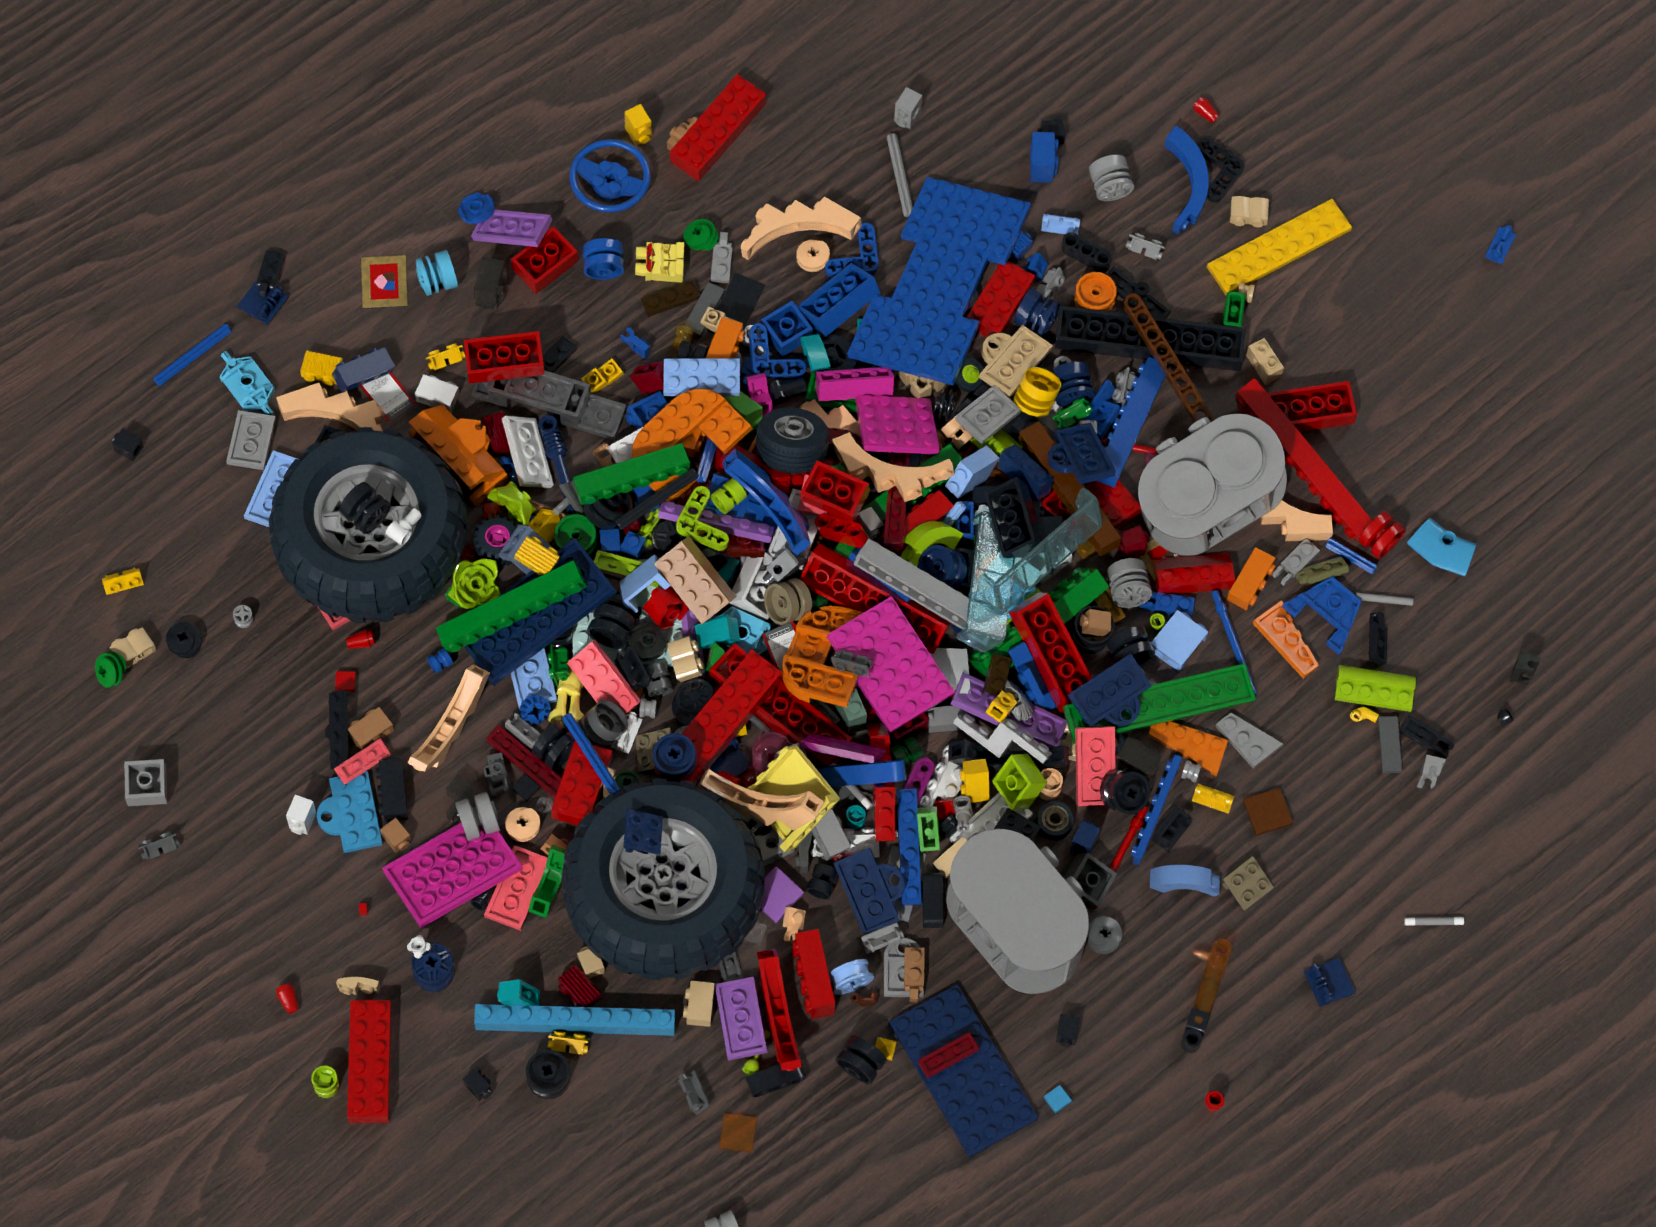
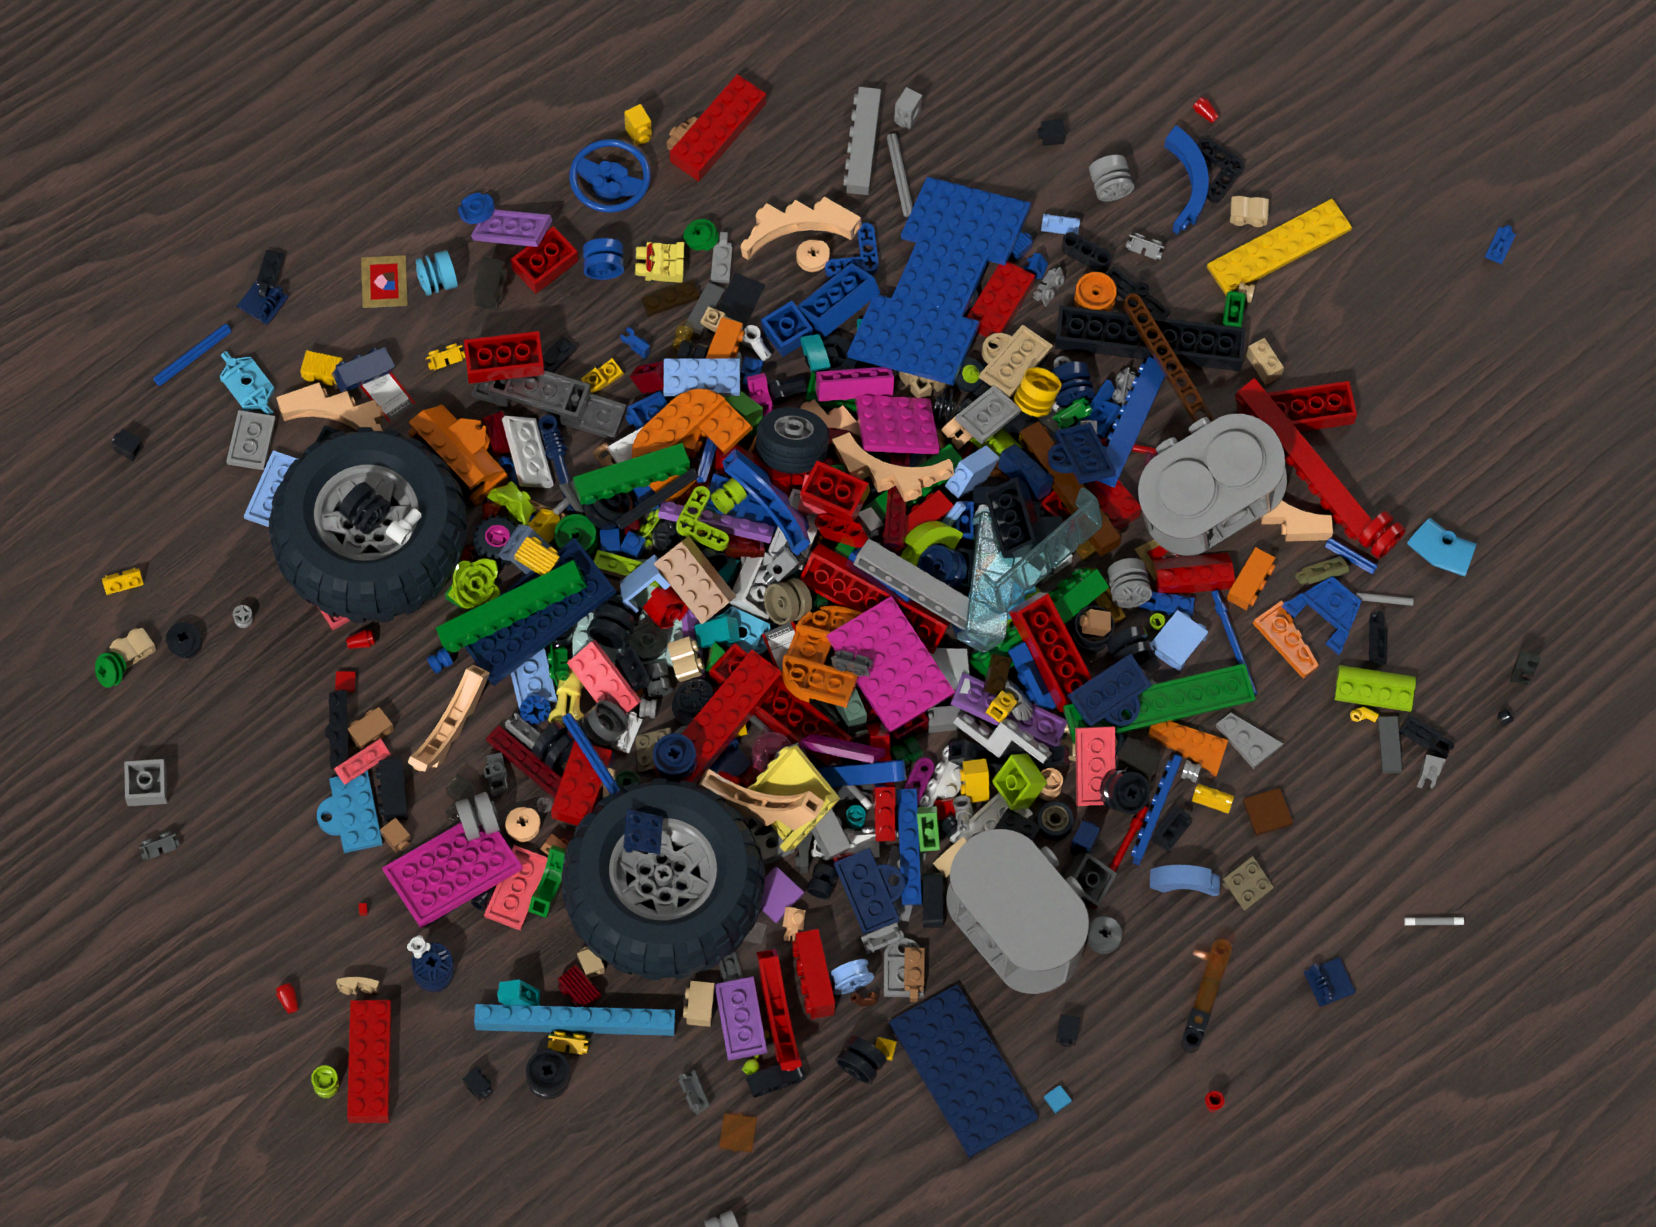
(301, 815): white brick -> none
(435, 392): white brick -> none
(526, 787): black tile -> none
(764, 360): blue beam -> none
(863, 141): none -> light grey brick
(948, 1055): dark red plate -> none
(1040, 314): dark blue wheel -> none
(1043, 157): blue brick -> none
(1133, 543): dark red brick -> none
(1297, 560): light grey hinge -> none

